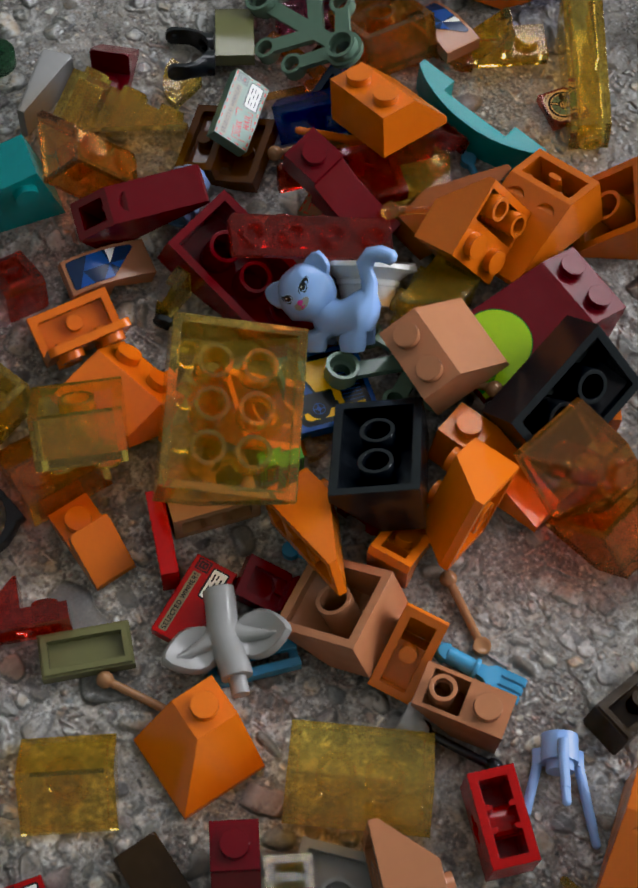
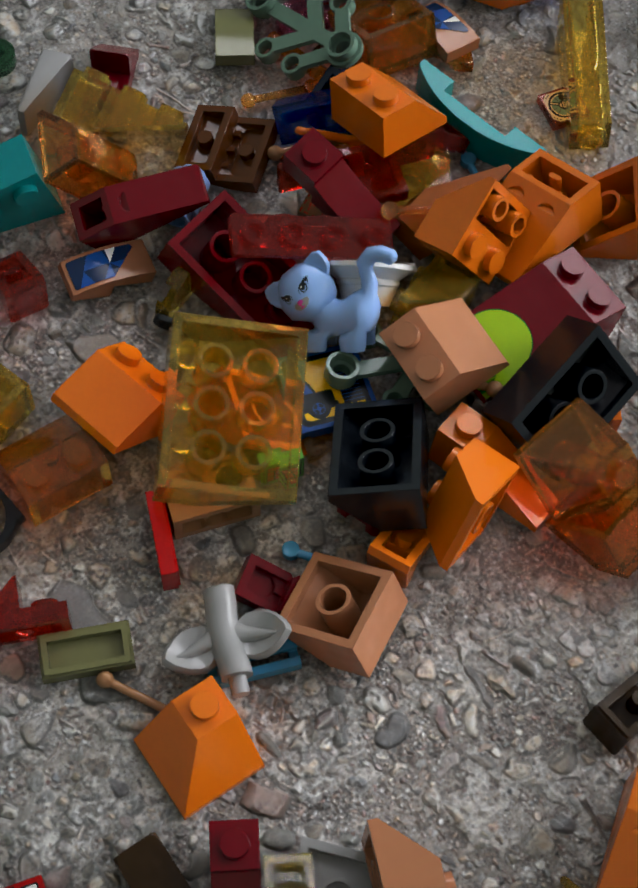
(67, 784): clear yellow slope -> none
(76, 327): orange bracket -> none
(78, 425): clear yellow slope -> none
(92, 541): orange slope -> none
(179, 91): clear yellow tile -> none
(187, 603): tile -> none
(200, 40): black cap -> none
(238, 112): tile -> none
(313, 529): orange slope -> none
(359, 773): clear yellow slope -> none
(408, 652): orange slope -> none
(414, 720): hinge -> none
(464, 706): nougat slope -> none
(481, 645): medium nougat hinge -> none
(491, 675): dark azure piece -> none
(500, 822): red brick -> none
(509, 44): clear yellow slope -> none
(563, 758): light blue plant -> none

